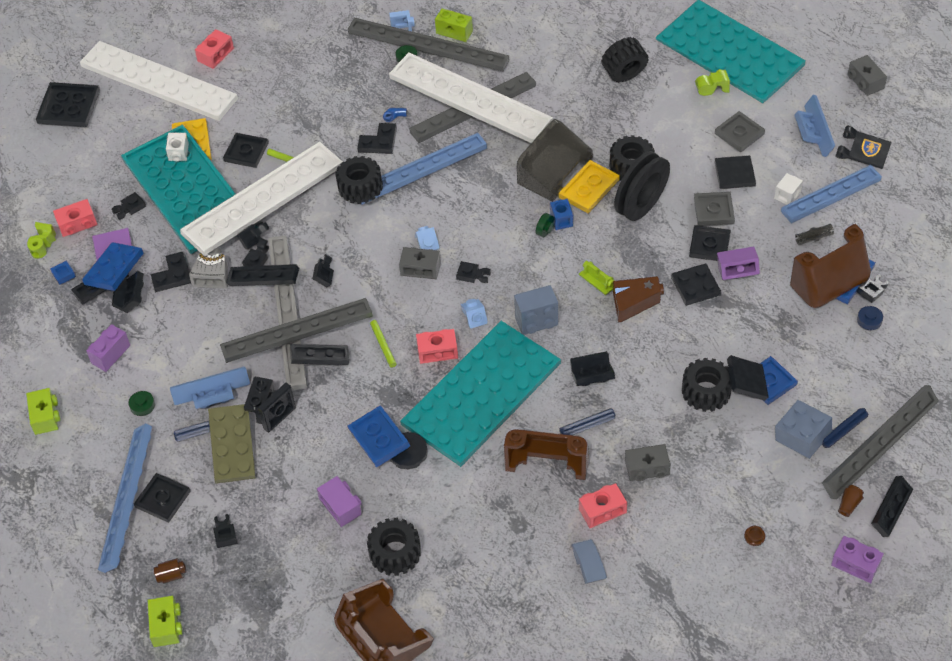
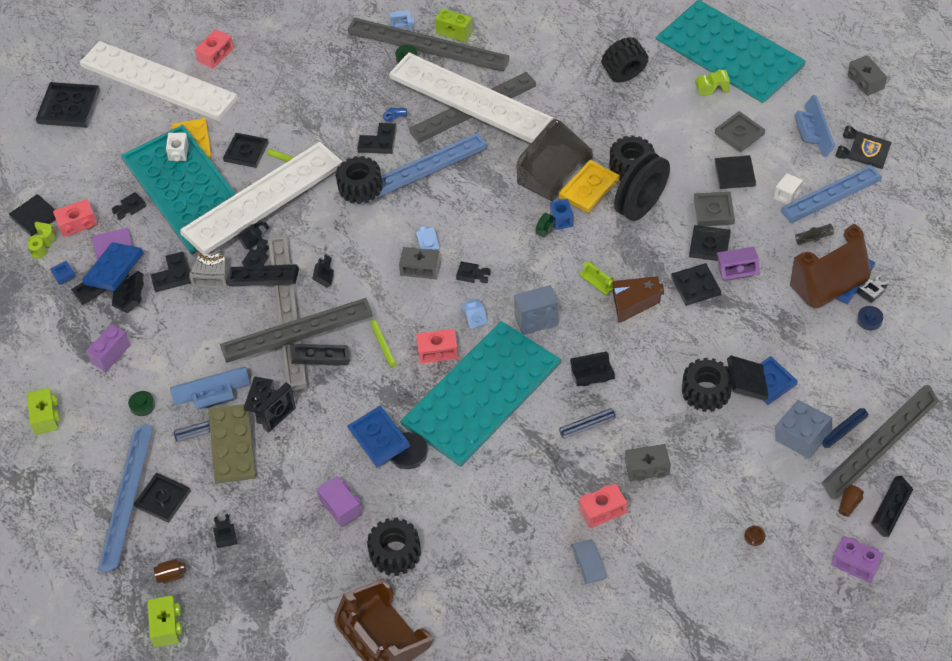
(33, 211): none -> black tile
(525, 443): reddish brown windscreen -> none

